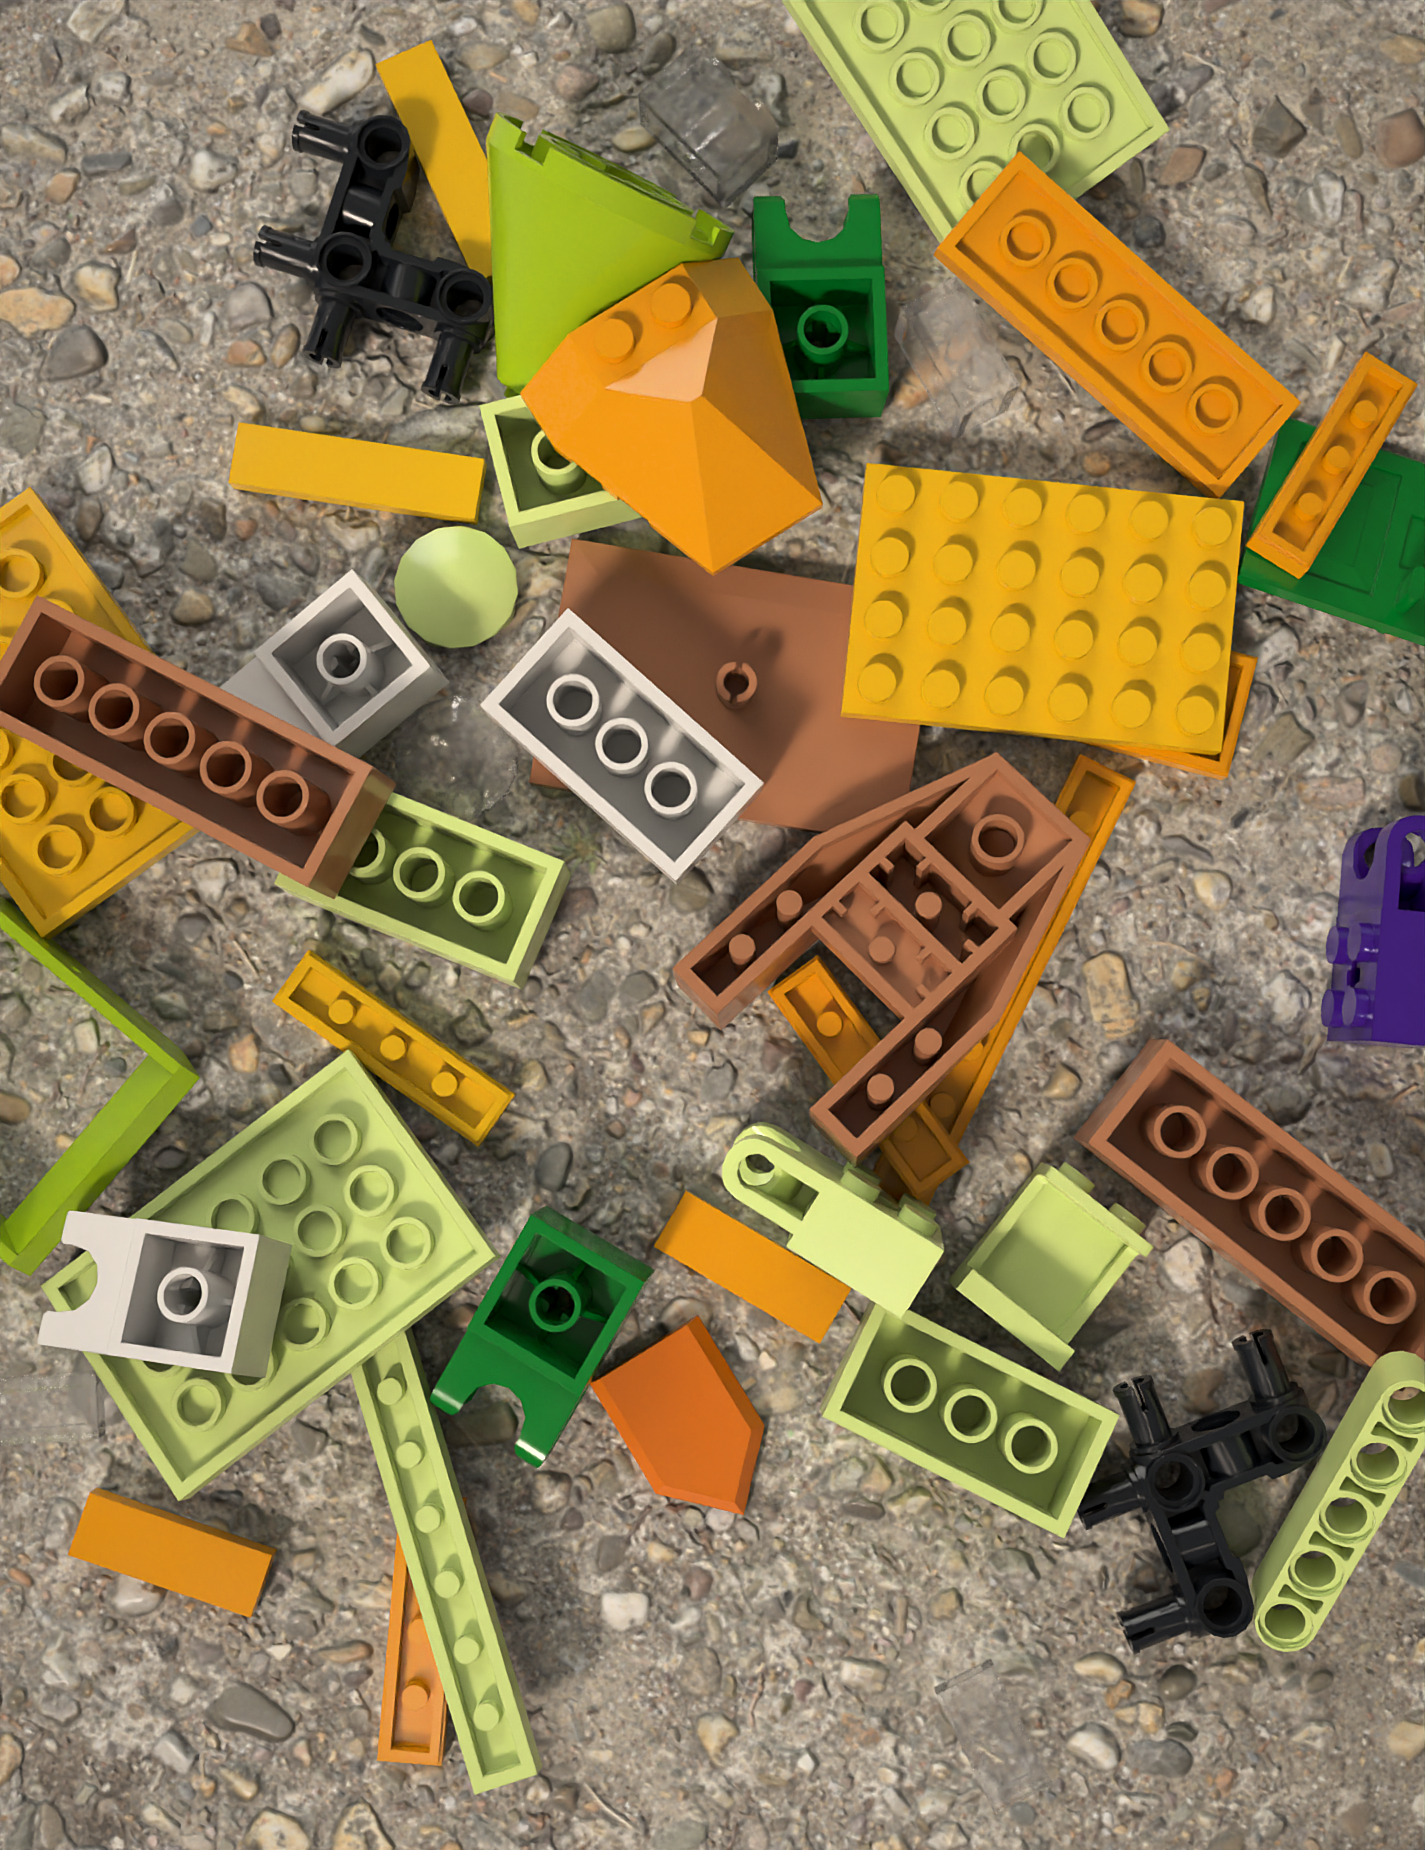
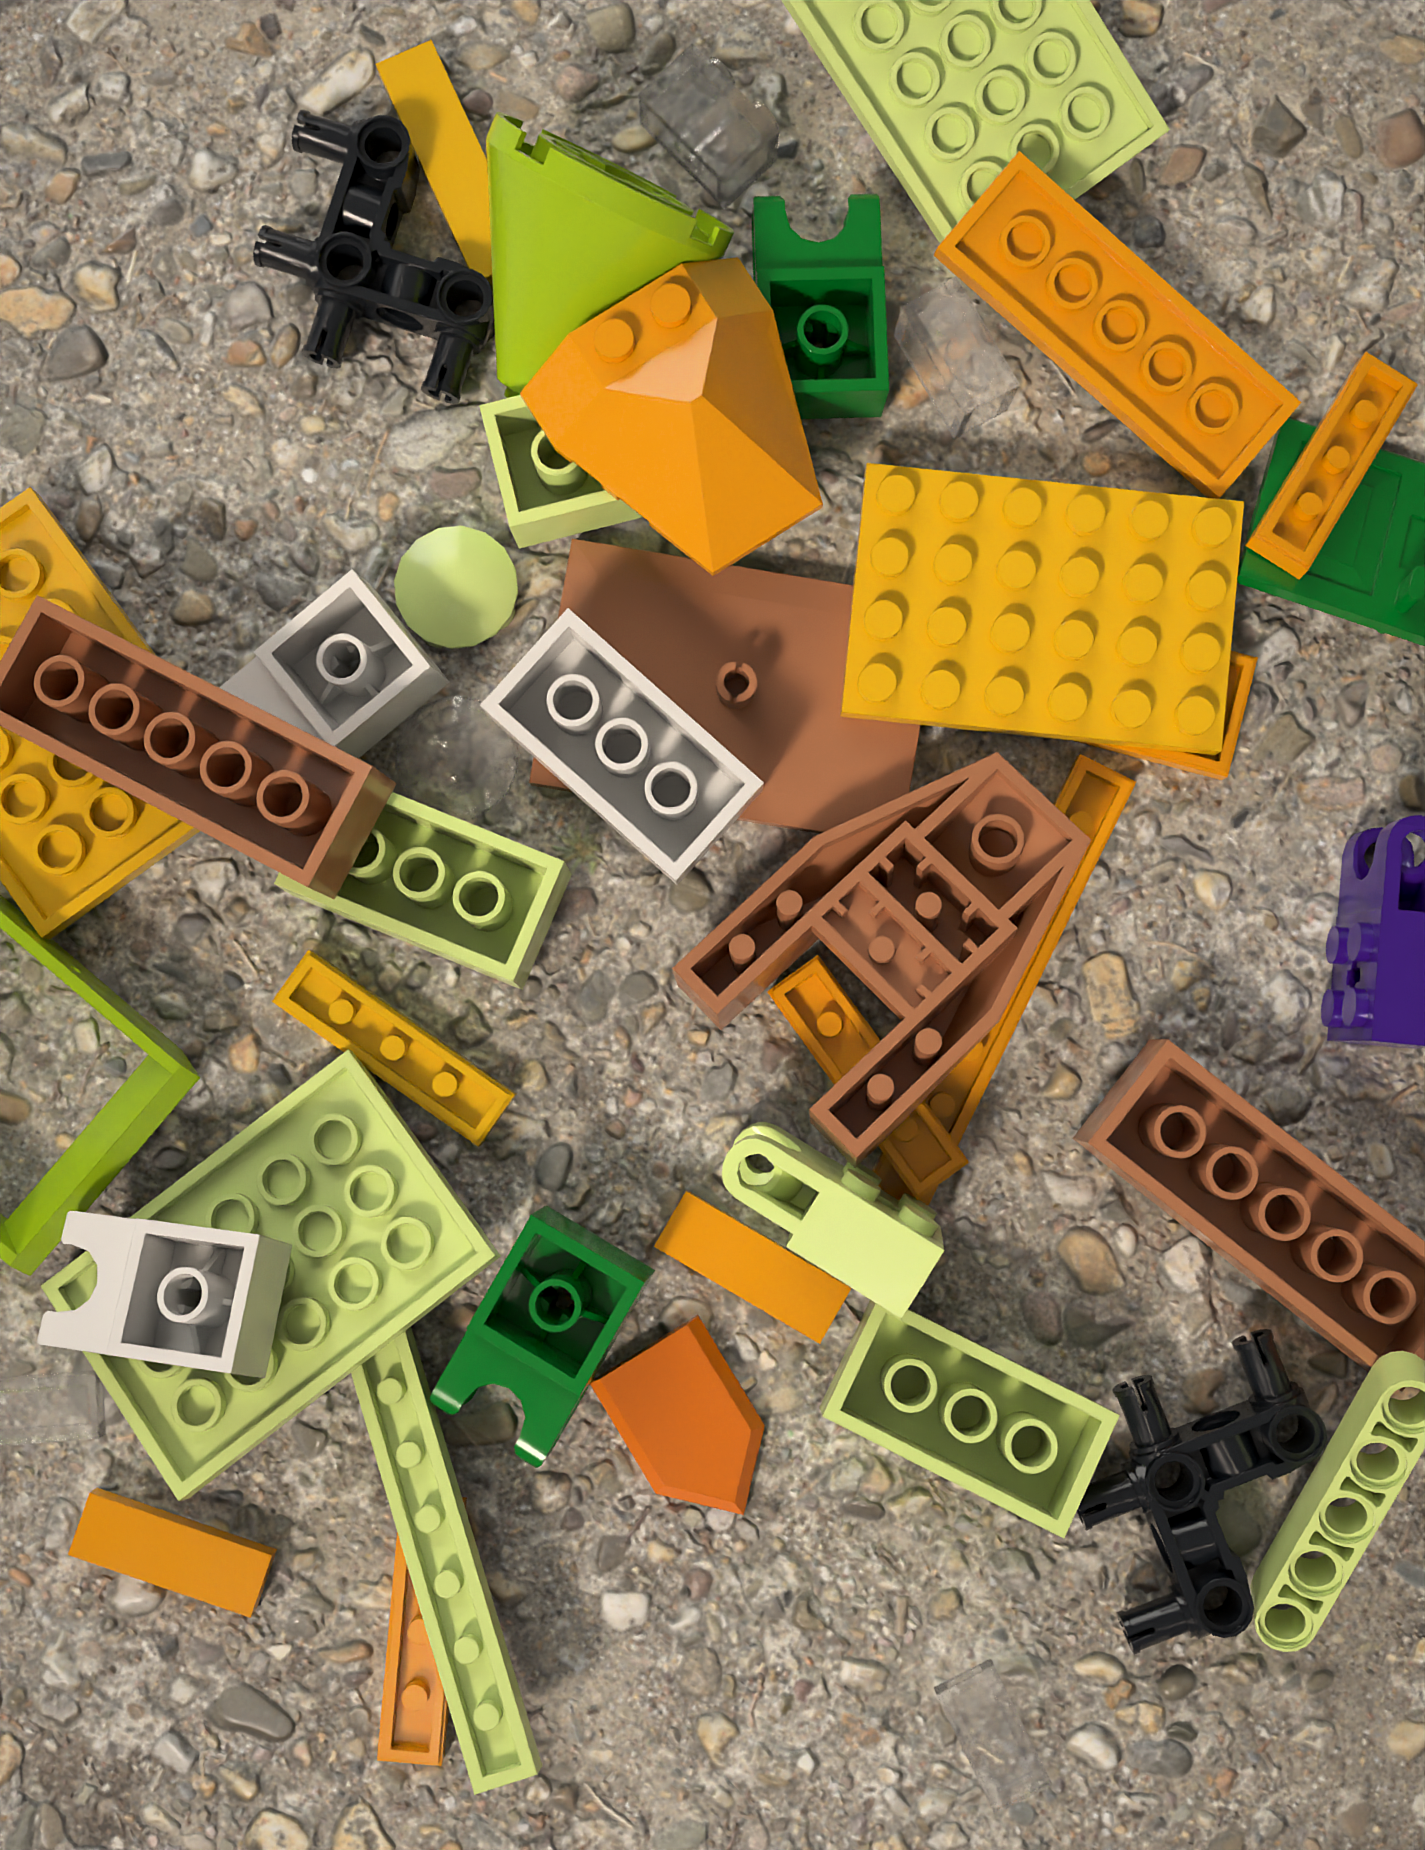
(357, 473): yellow tile -> none
(1050, 1260): yellowish green panel -> none

